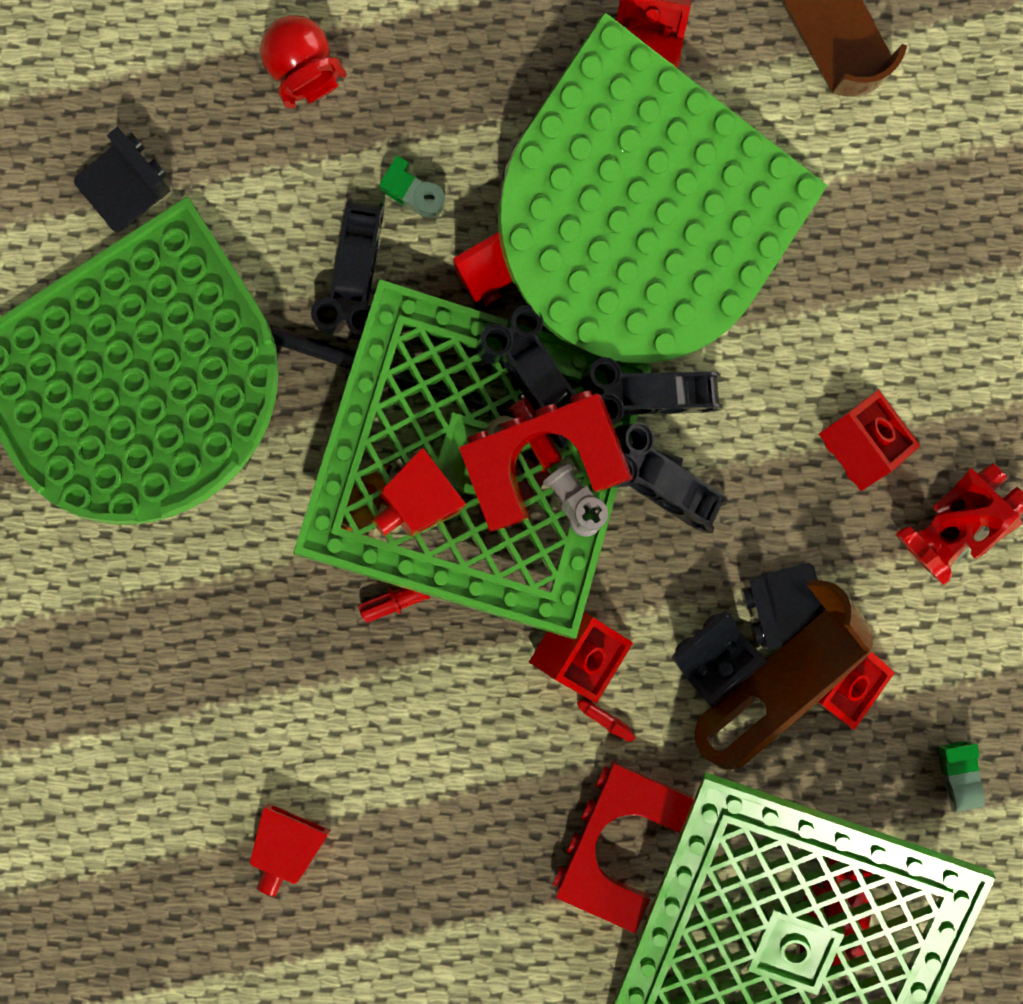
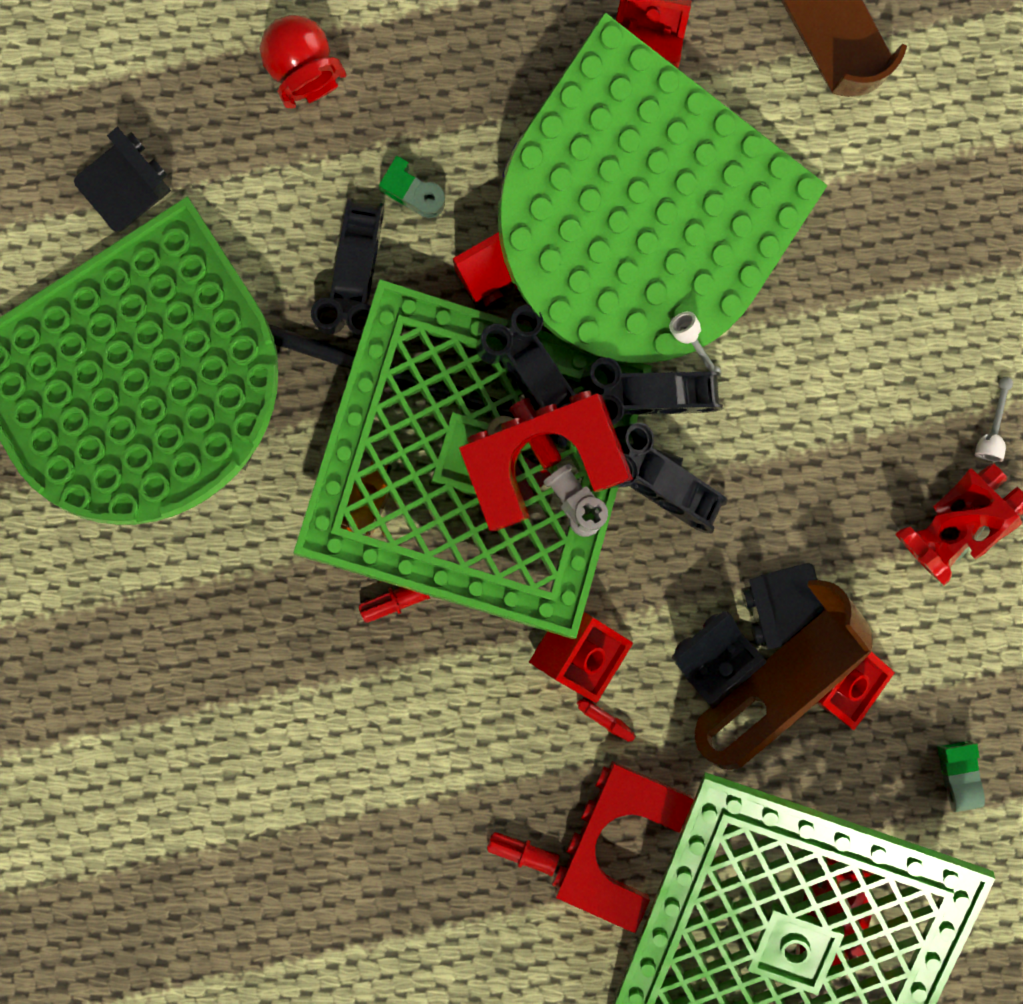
(284, 847): red torso -> none
(417, 498): red torso -> none
(523, 853): none -> red axle
(685, 329): none -> white hinge
(869, 440): red slope -> none
(991, 445): none -> hinge

